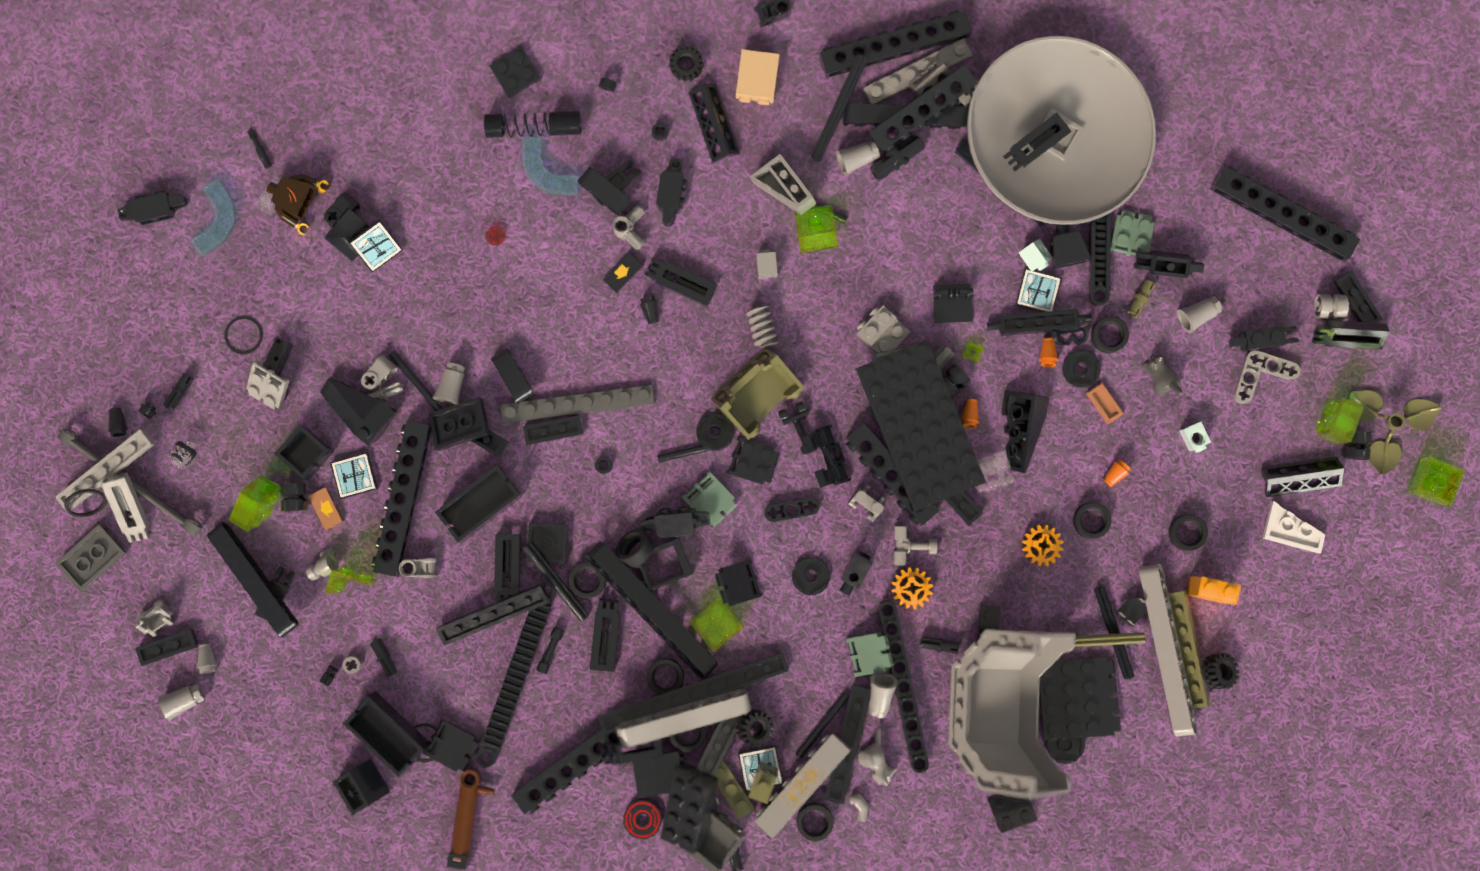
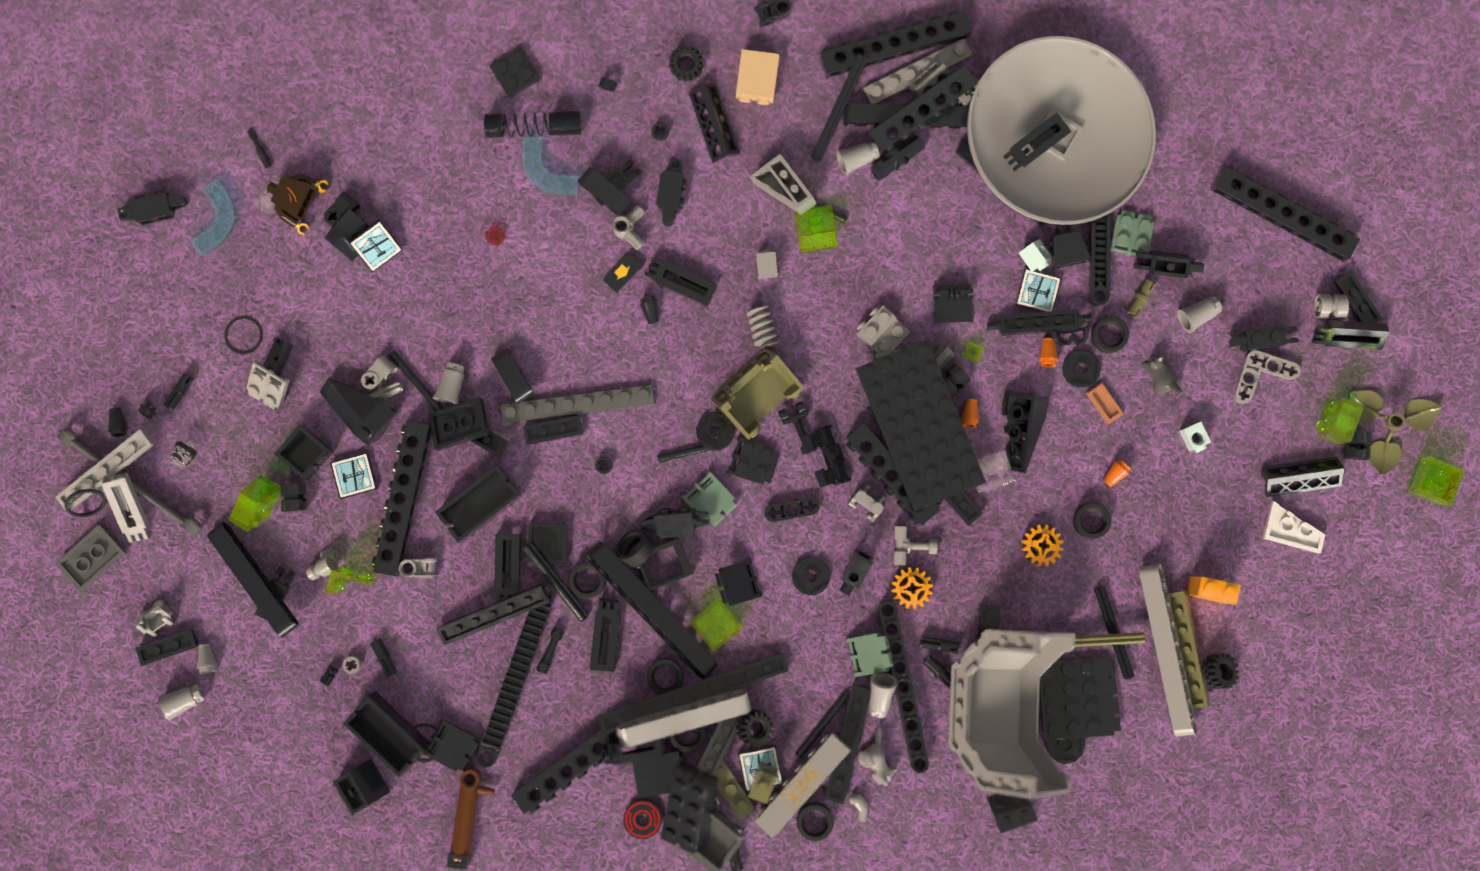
(325, 508): nougat tile -> none
(938, 670): none -> black axle
(1132, 610): black piece -> none
(1203, 532): black tyre -> none

